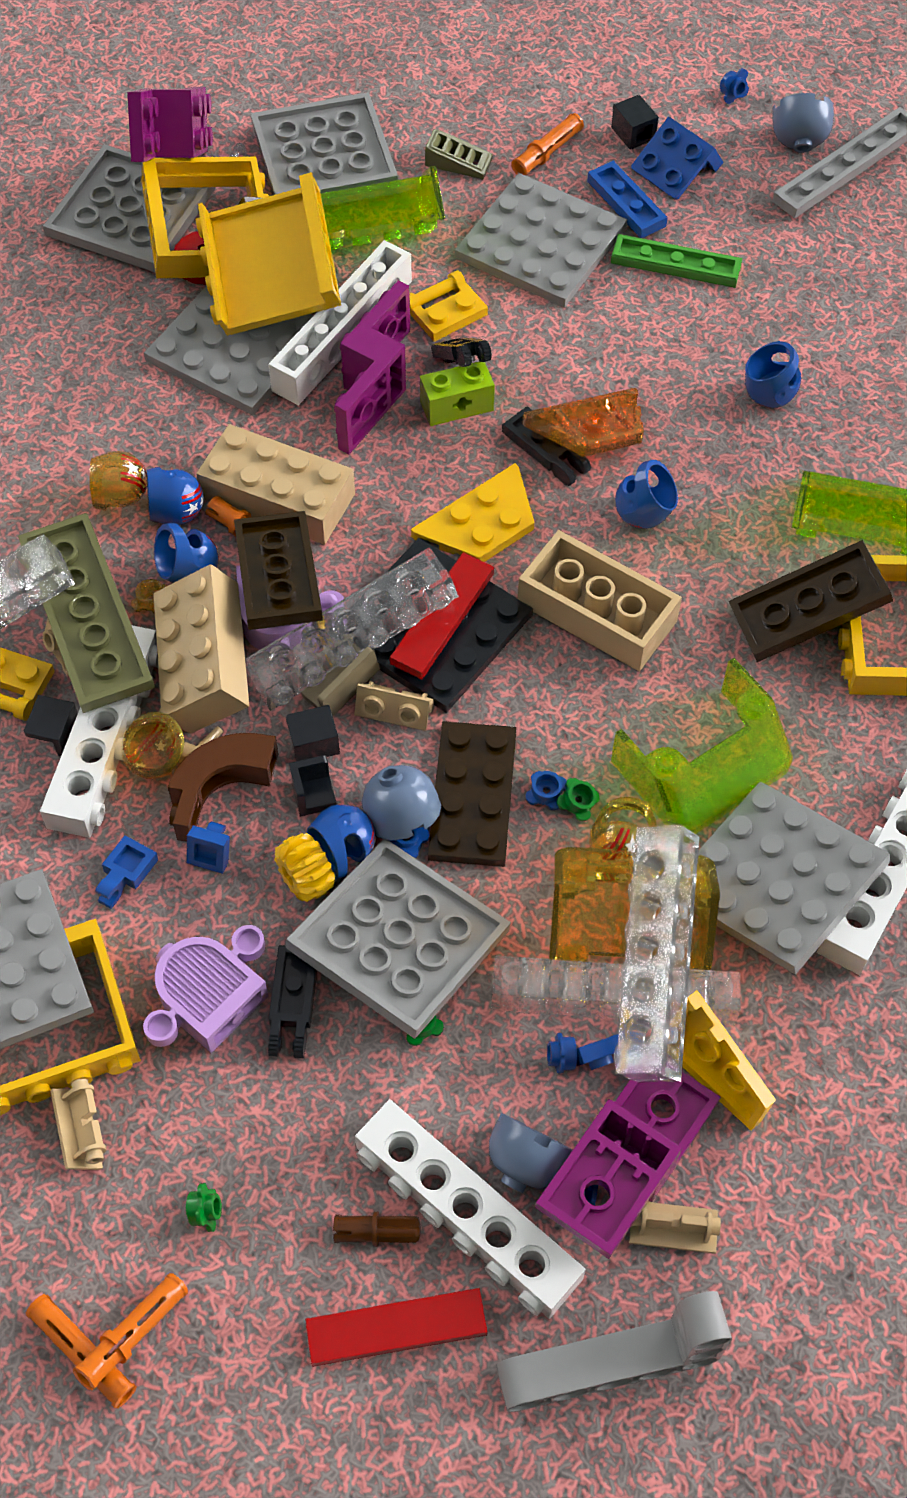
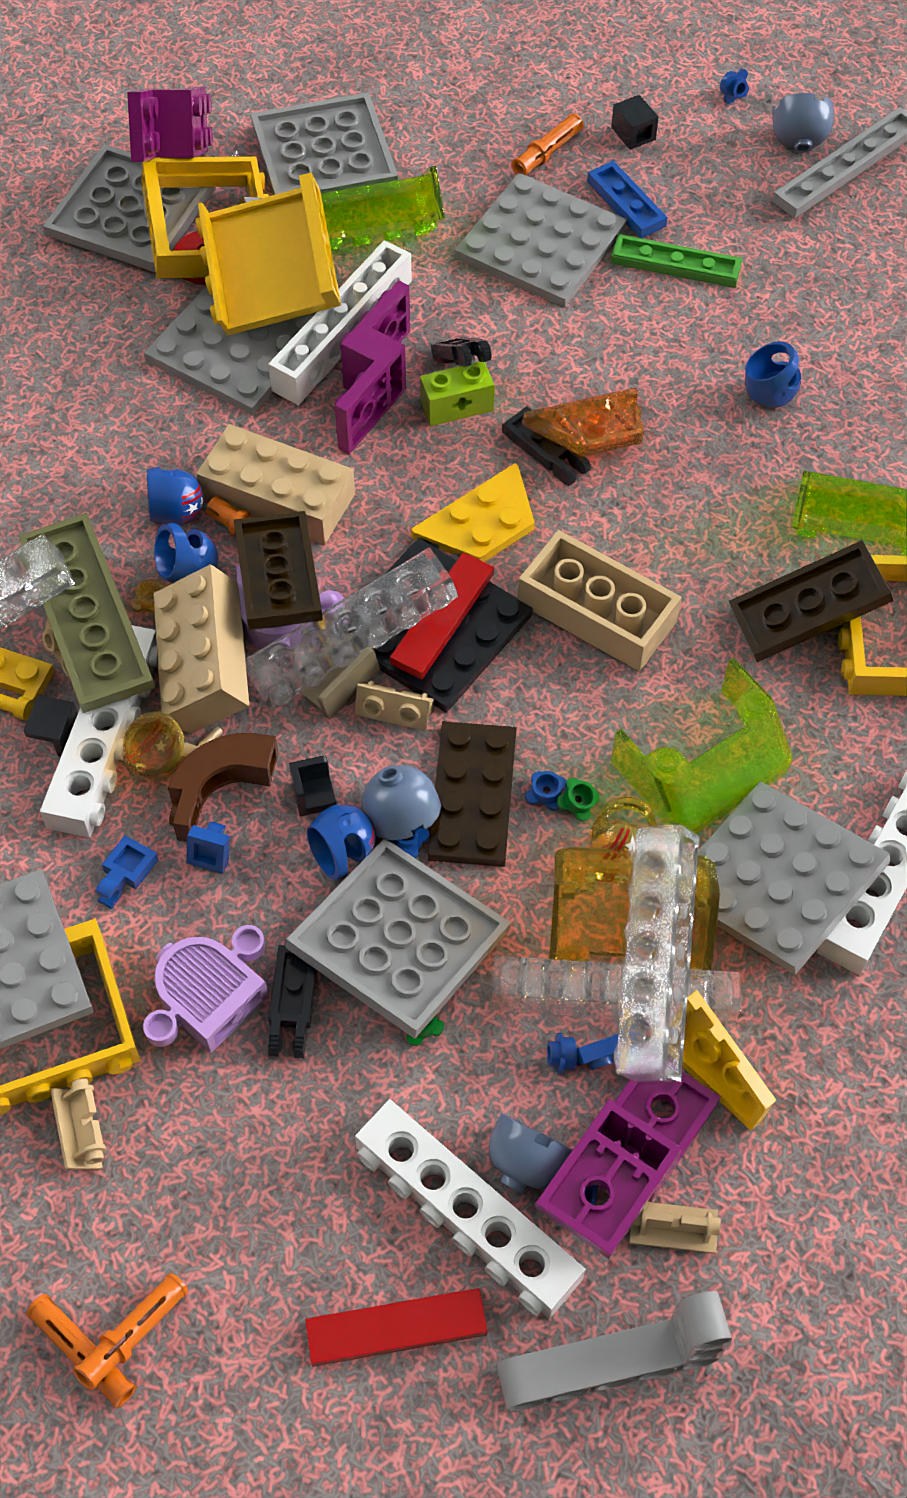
(116, 480): clear yellow helmet -> none
(203, 1207): green plate -> none
(304, 867): yellow gear -> none
(313, 733): black panel -> none
(376, 1229): reddish brown axle -> none
(440, 153): olive slope -> none
(449, 313): yellow plate -> none
(643, 504): blue helmet -> none
(675, 158): blue bracket -> none

